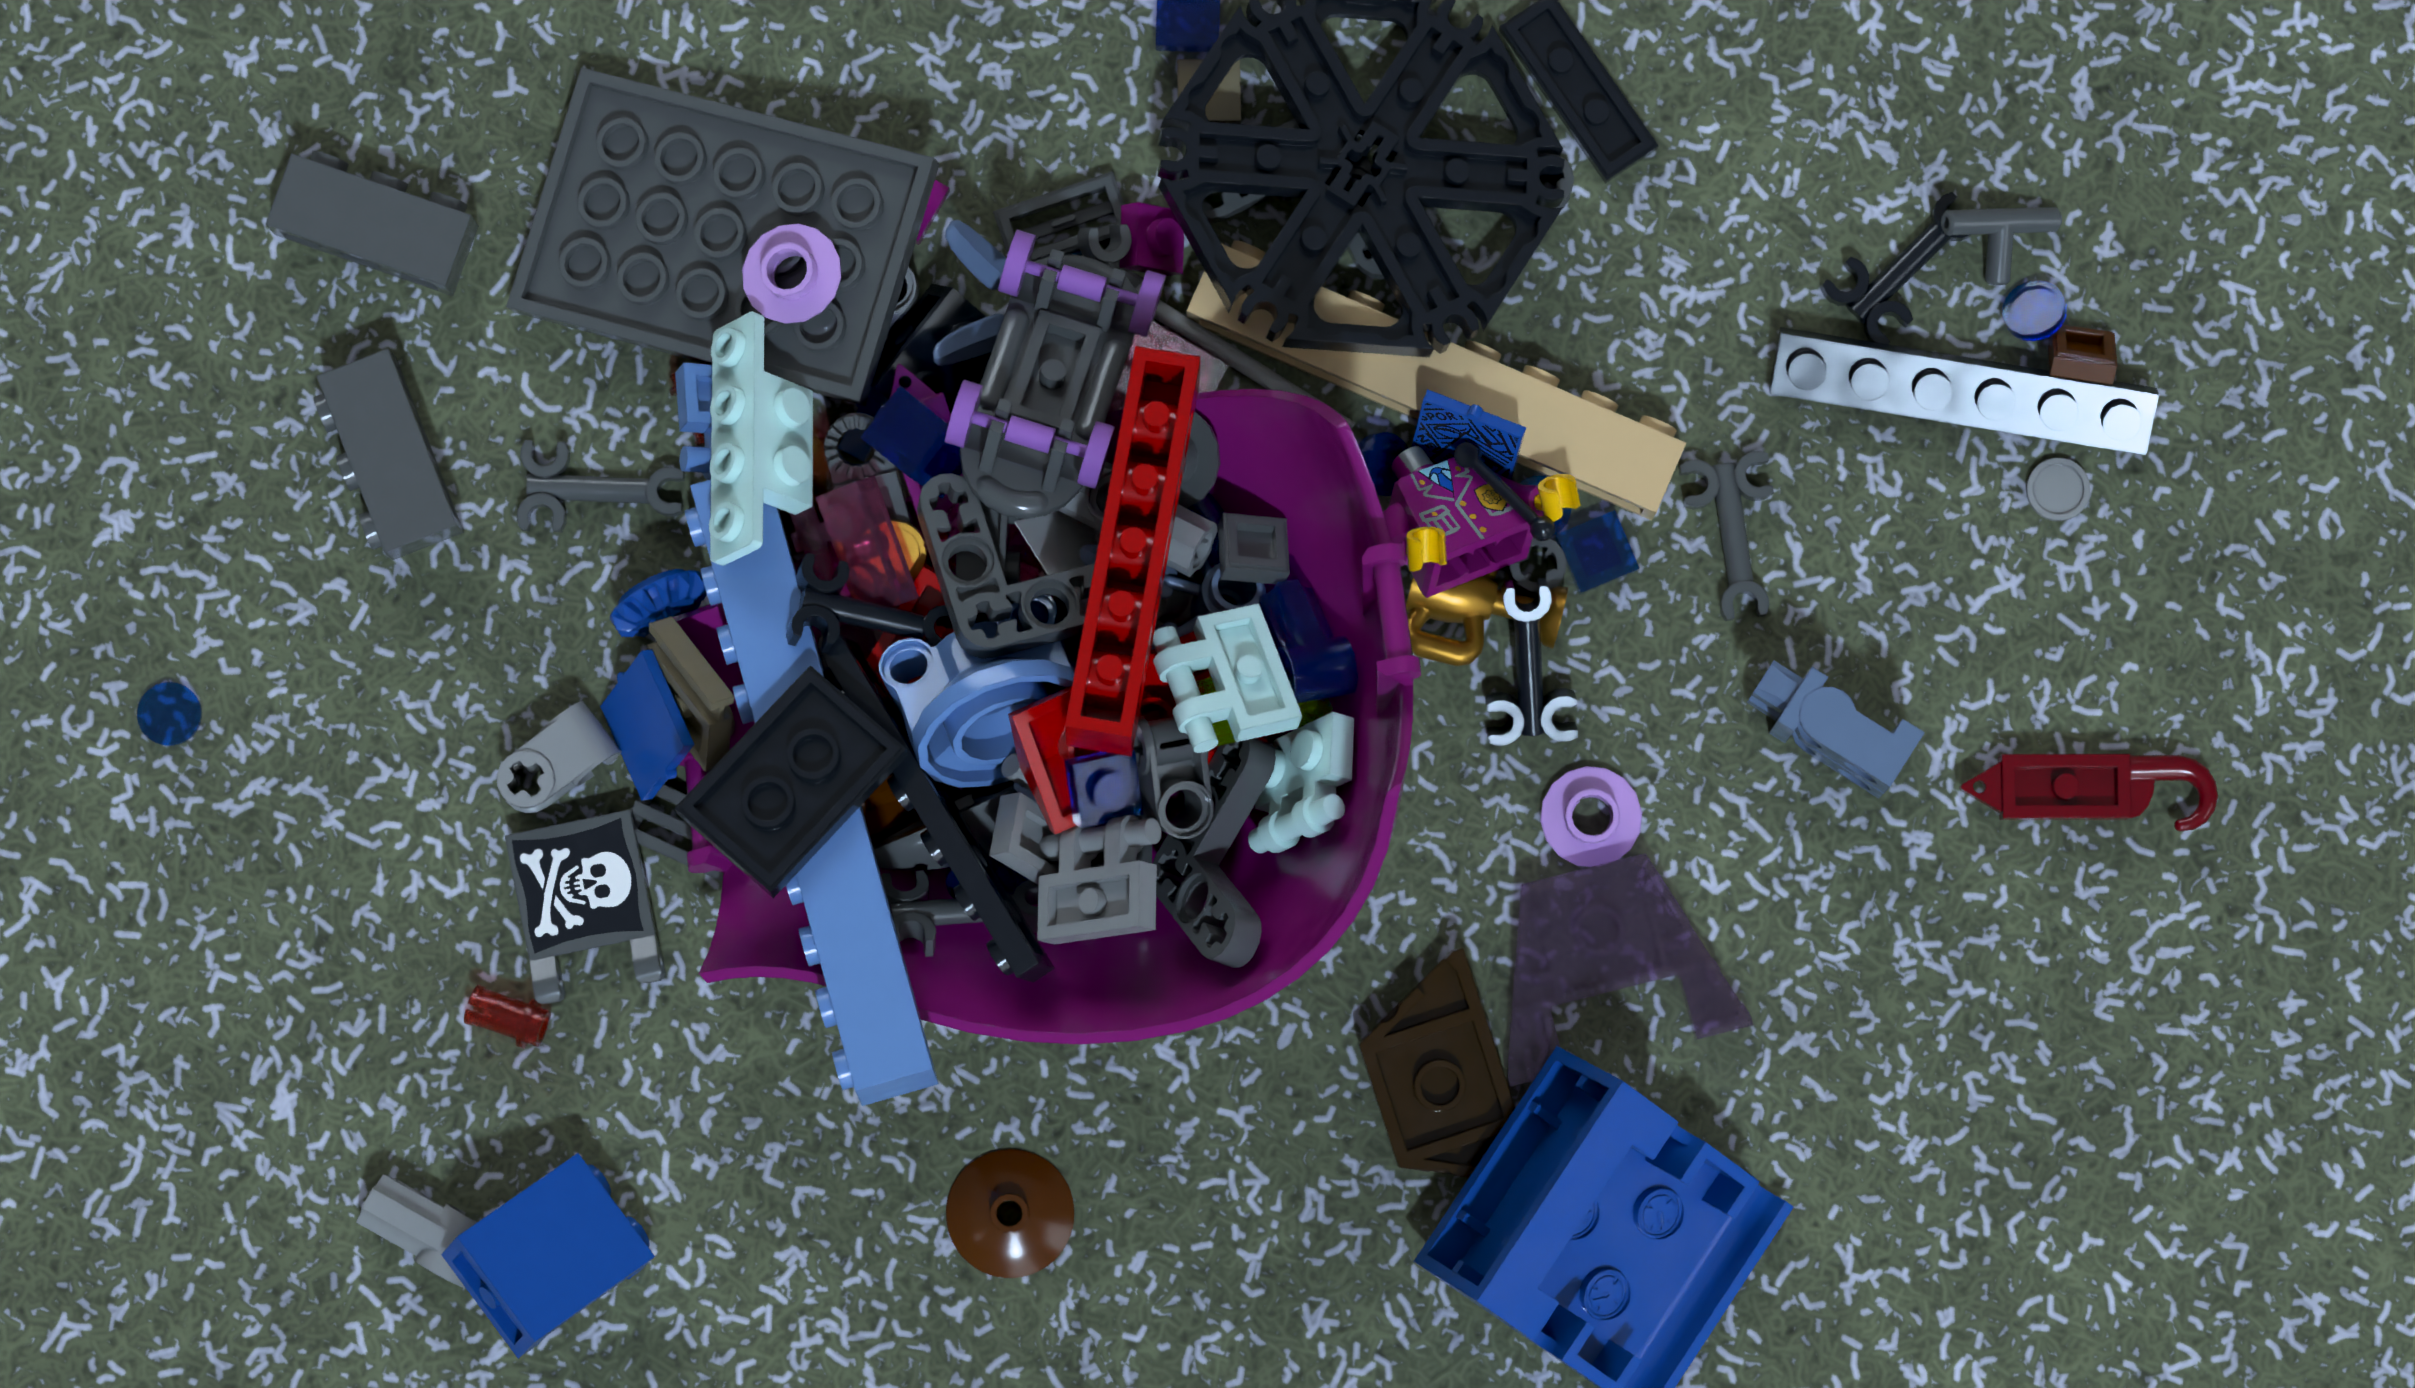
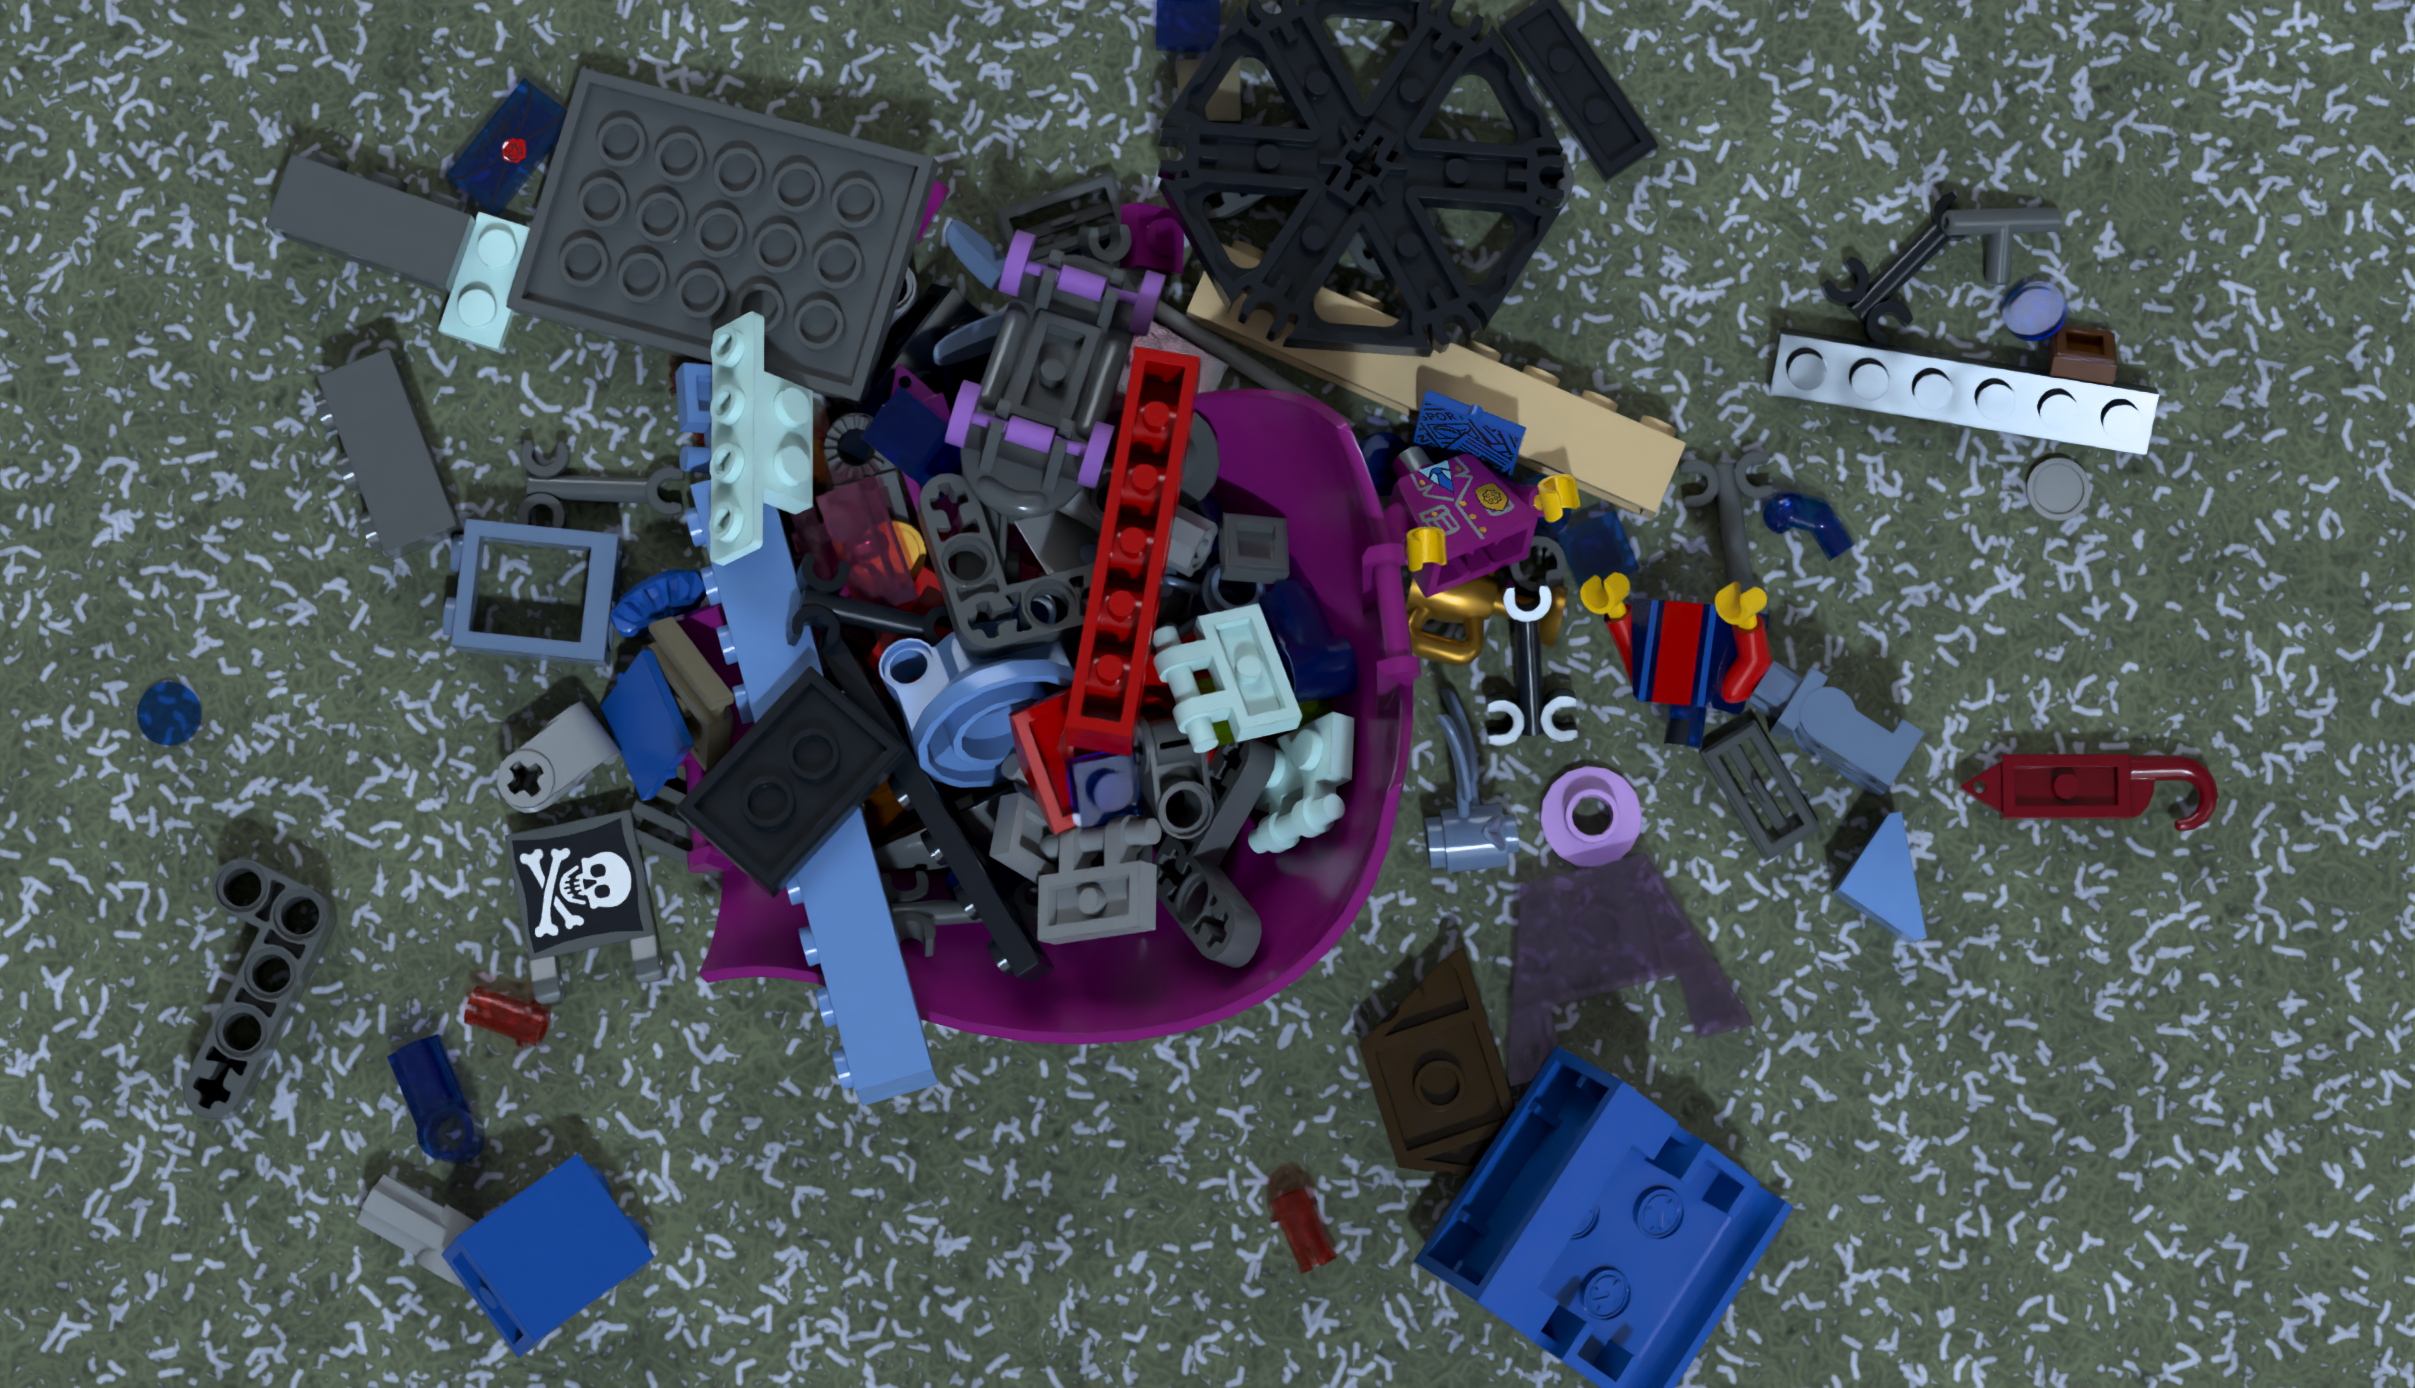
(247, 992): none -> dark grey beam
(434, 1096): none -> clear blue piece
(484, 283): none -> light aqua plate
(509, 148): none -> clear blue tile
(600, 598): none -> sand blue window
(812, 293): lavender piece -> none
(1045, 1213): reddish brown dish -> none
(1302, 1229): none -> clear red pin
(1470, 457): black hinge -> none
(1472, 833): none -> sand blue plant
(1686, 652): none -> torso
(1787, 837): none -> dark grey tile
(1809, 514): none -> clear blue arm
(1884, 881): none -> medium blue slope

